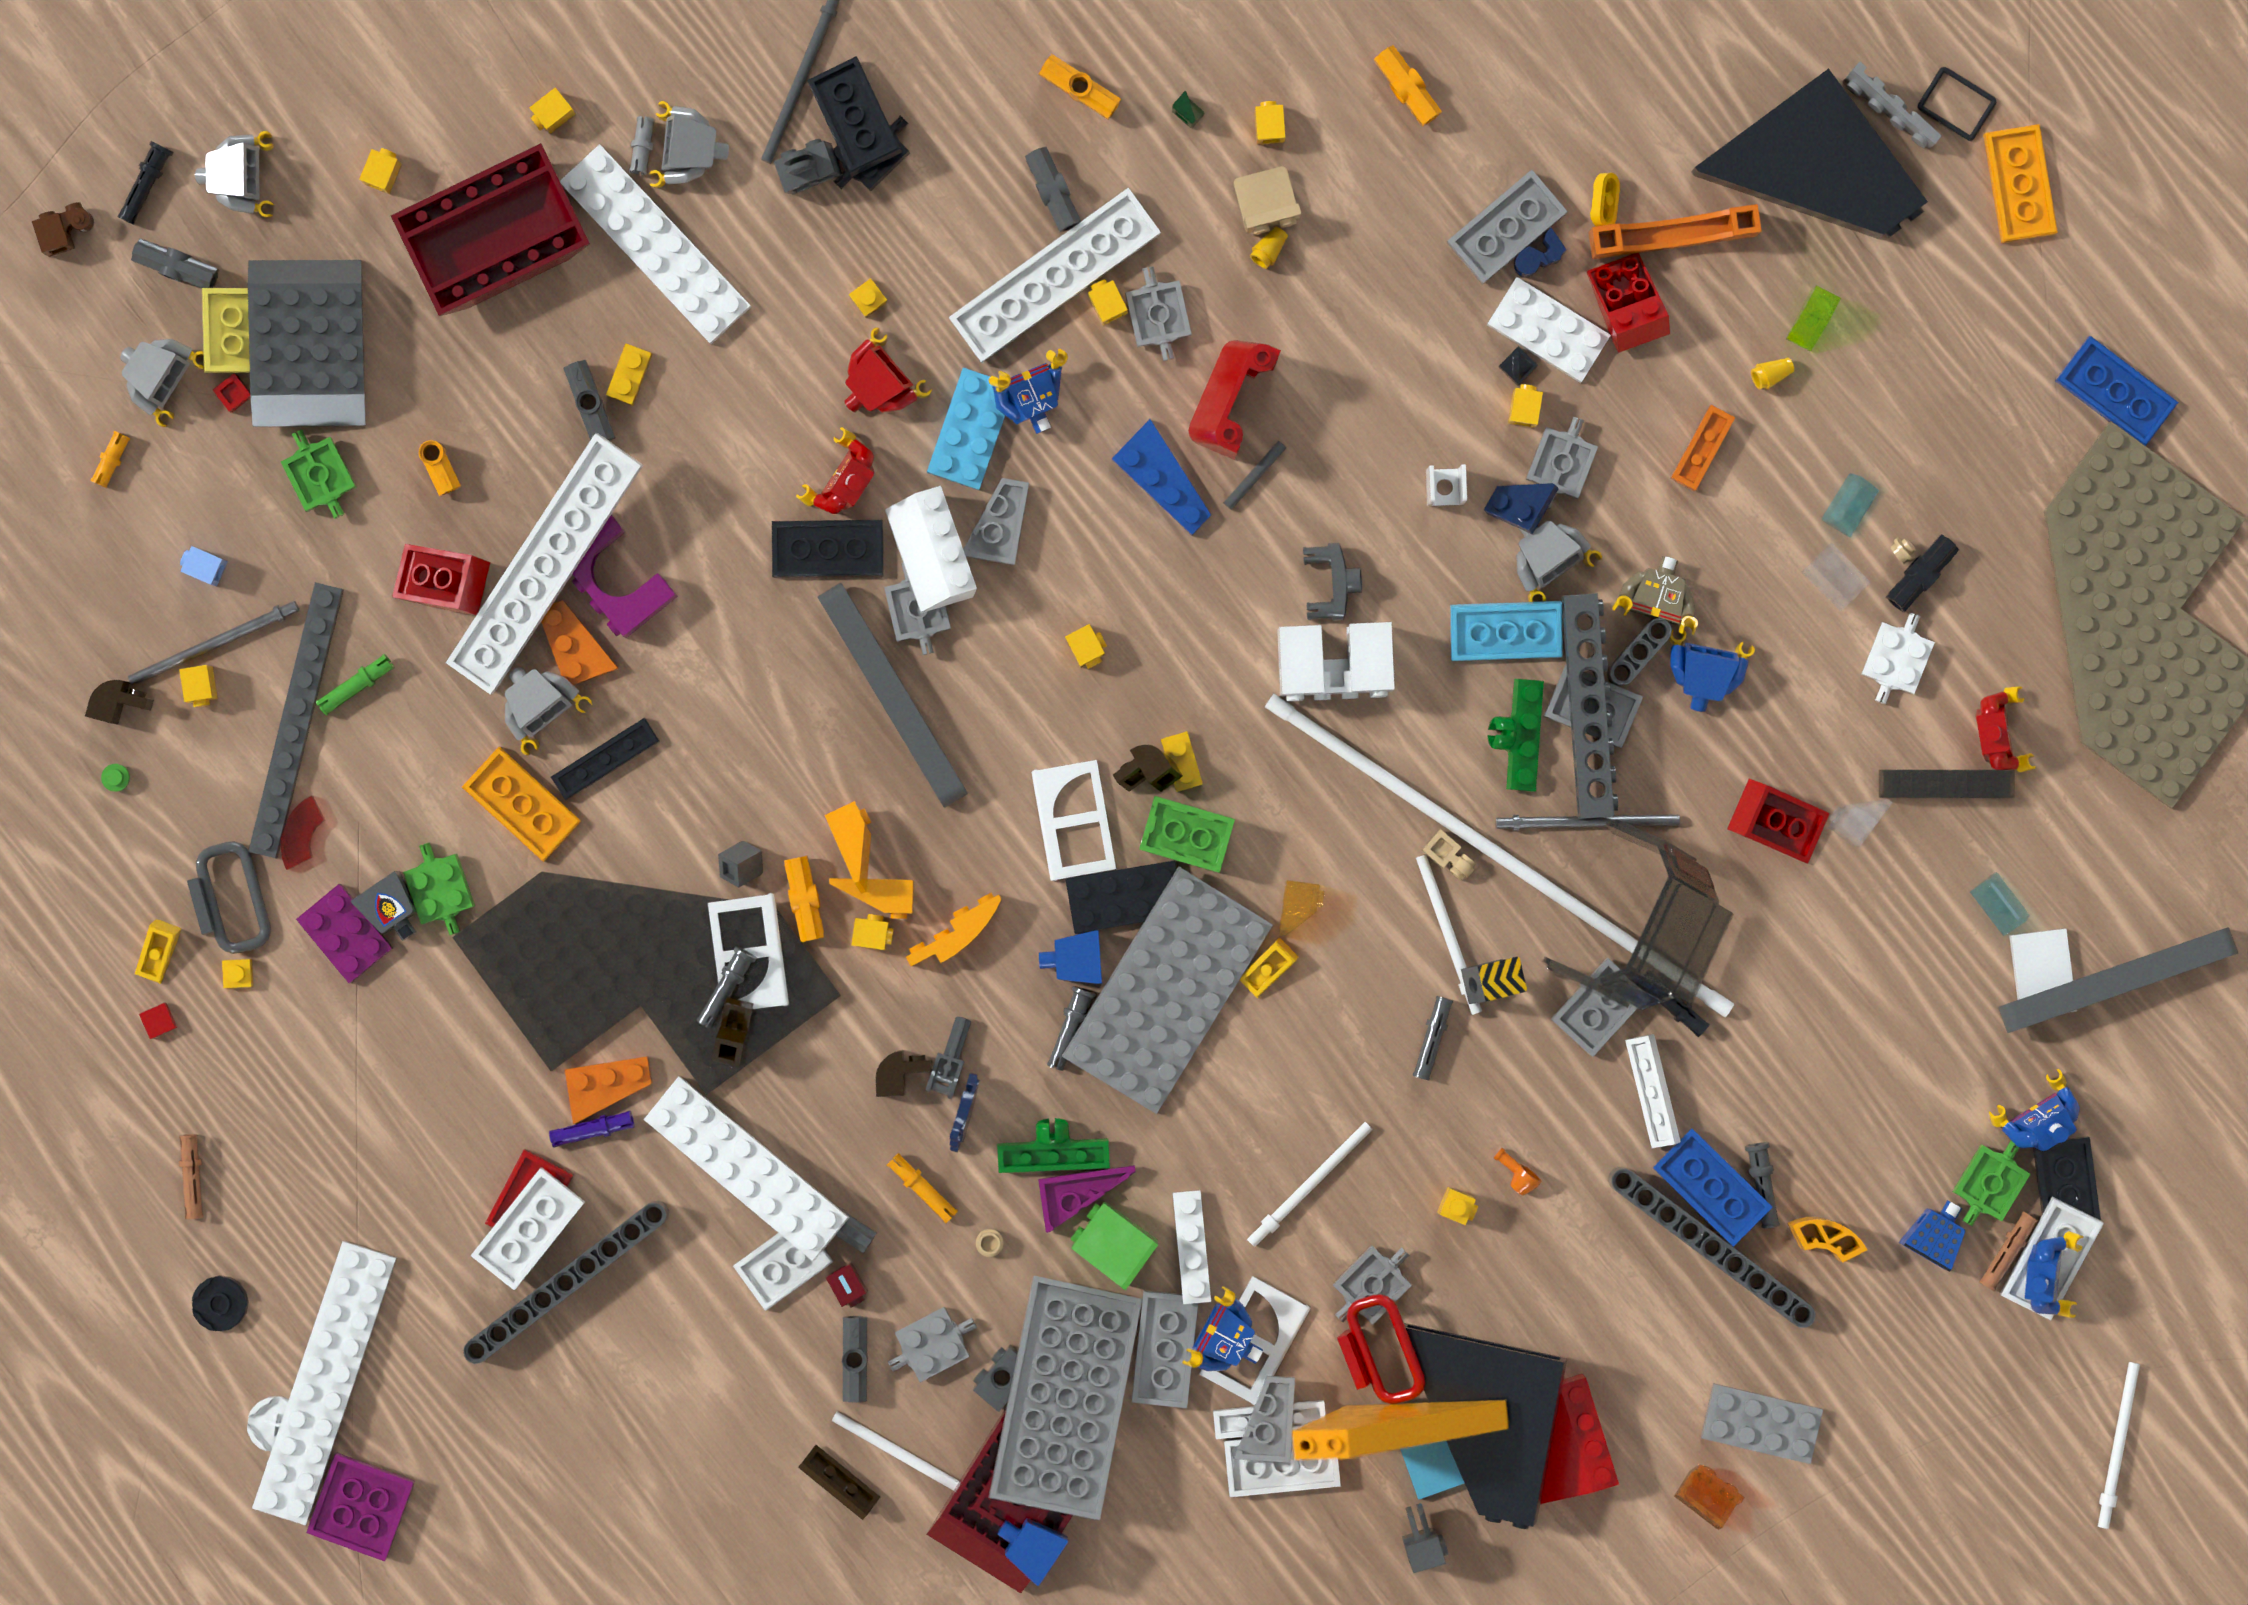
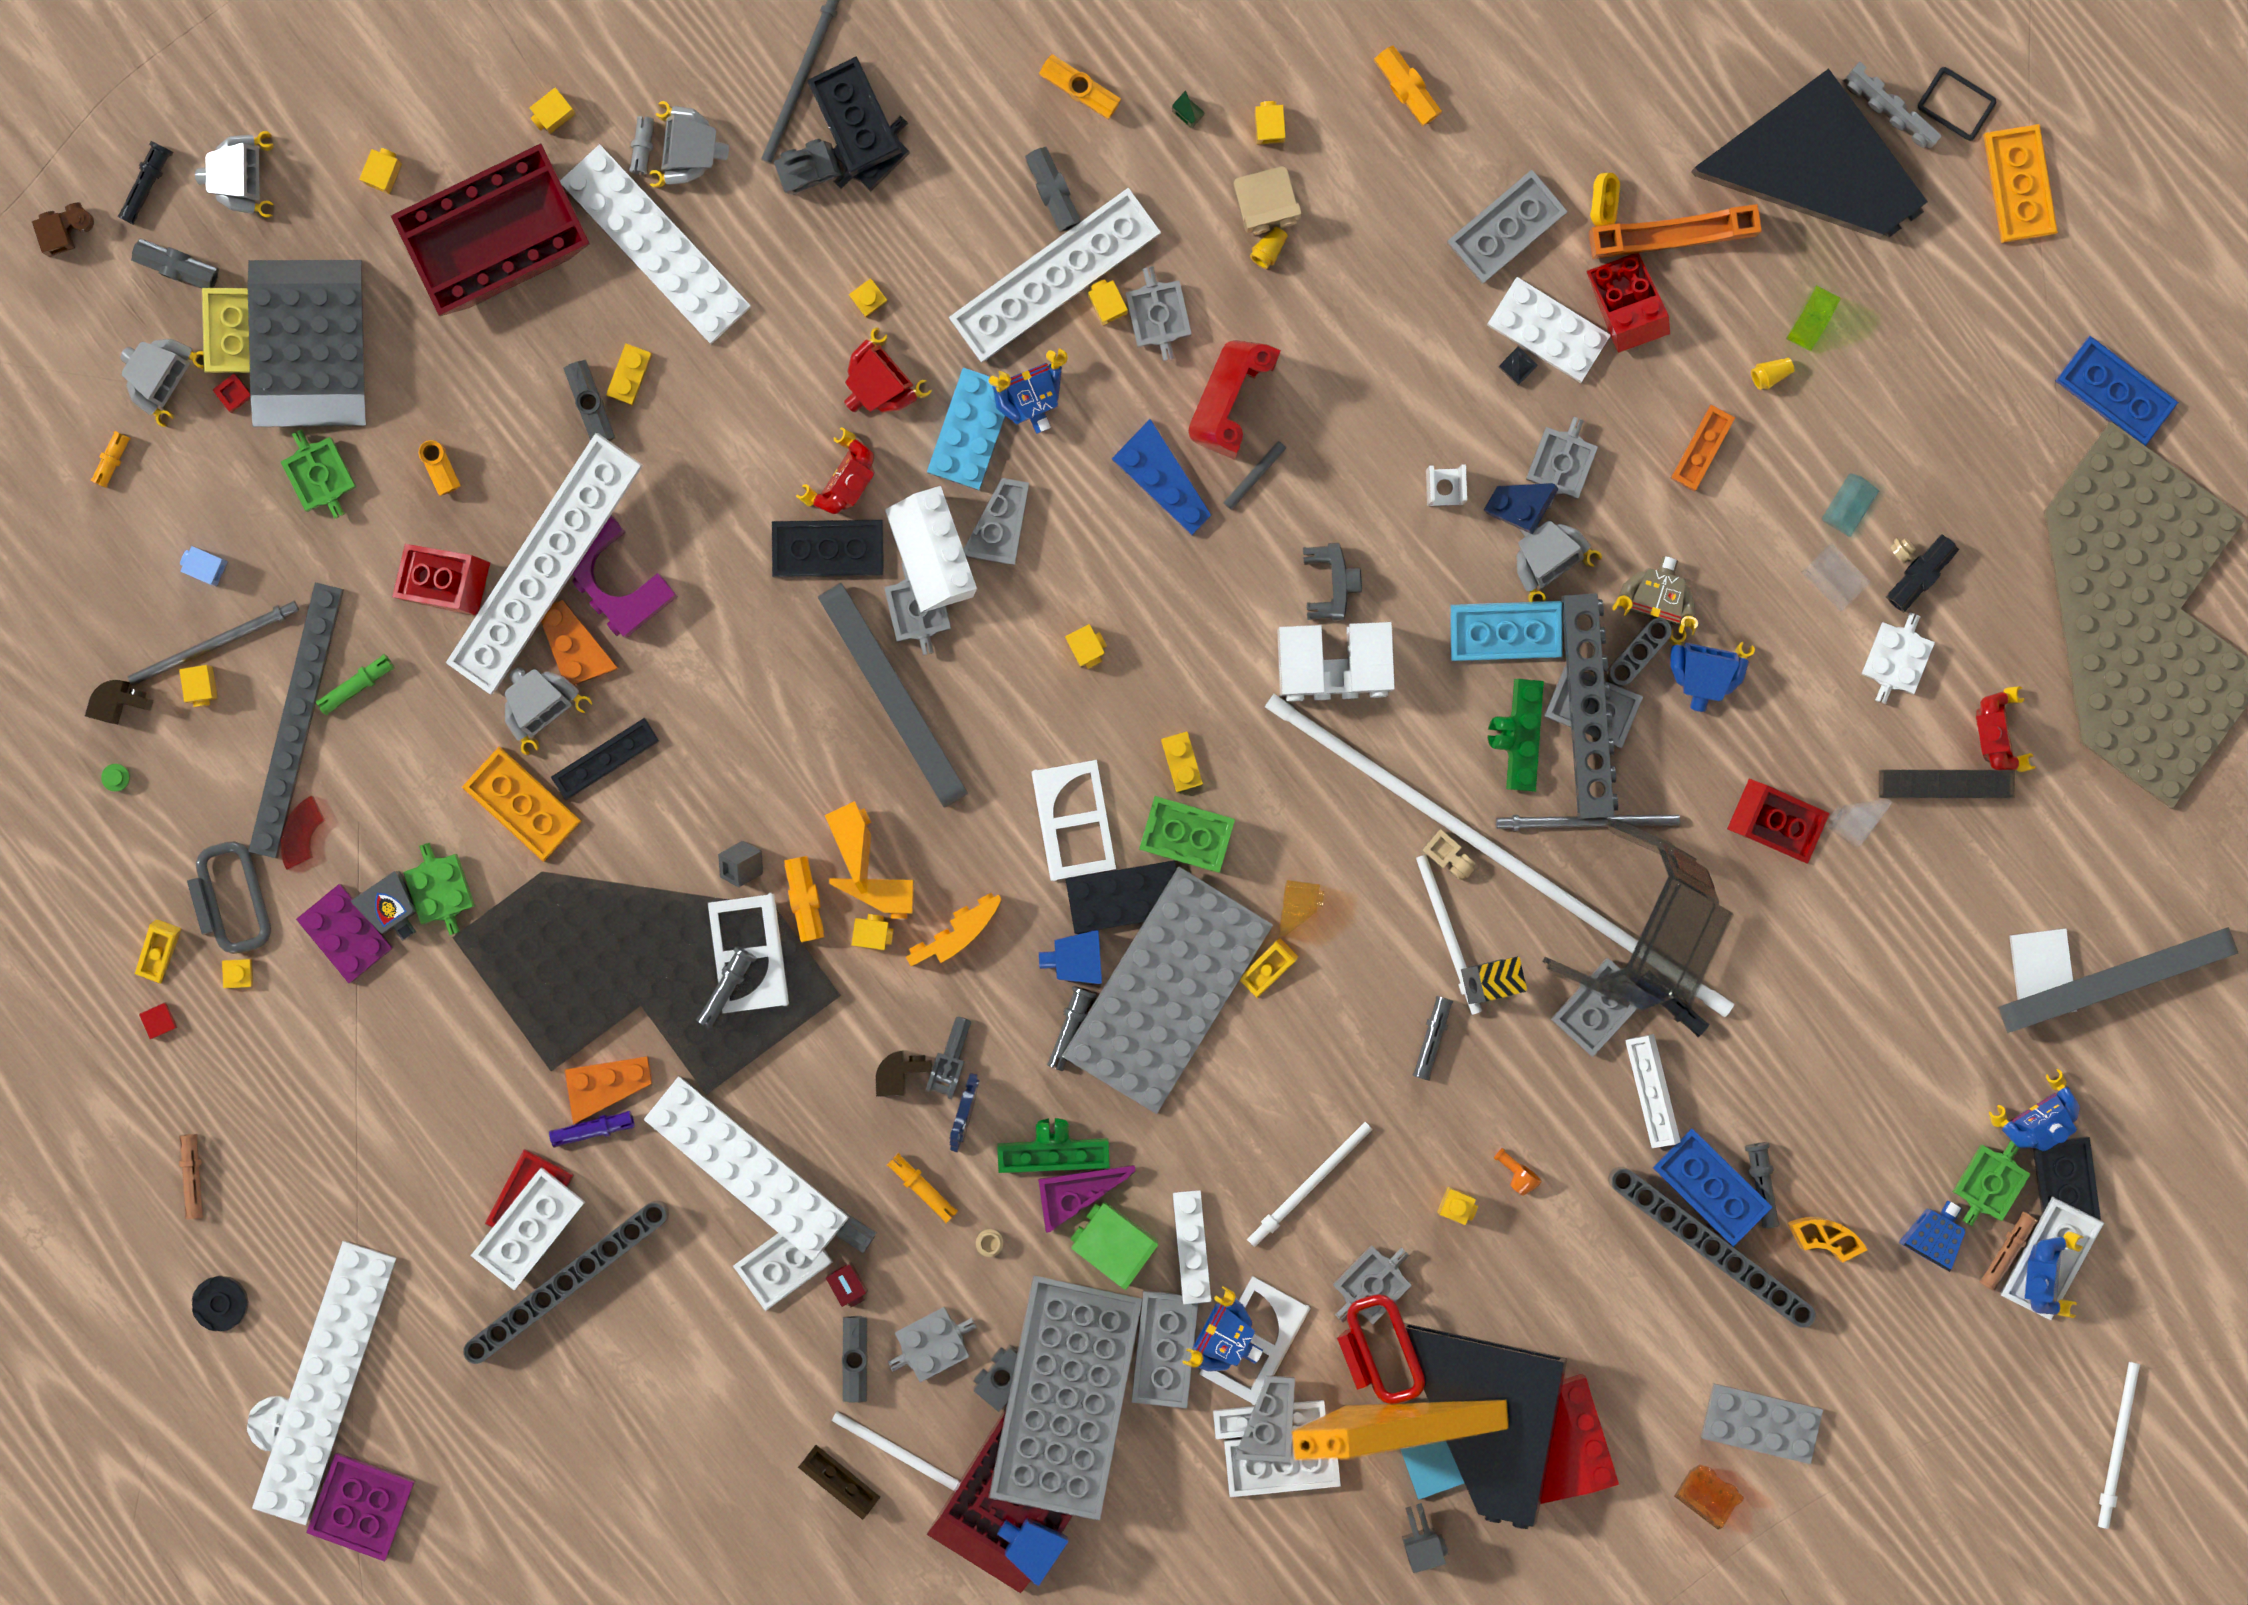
(733, 1032): dark brown brick -> none
(1148, 764): dark brown brick -> none
(1525, 406): yellow brick -> none
(1529, 258): dark blue leg -> none
(2000, 904): clear light blue slope -> none

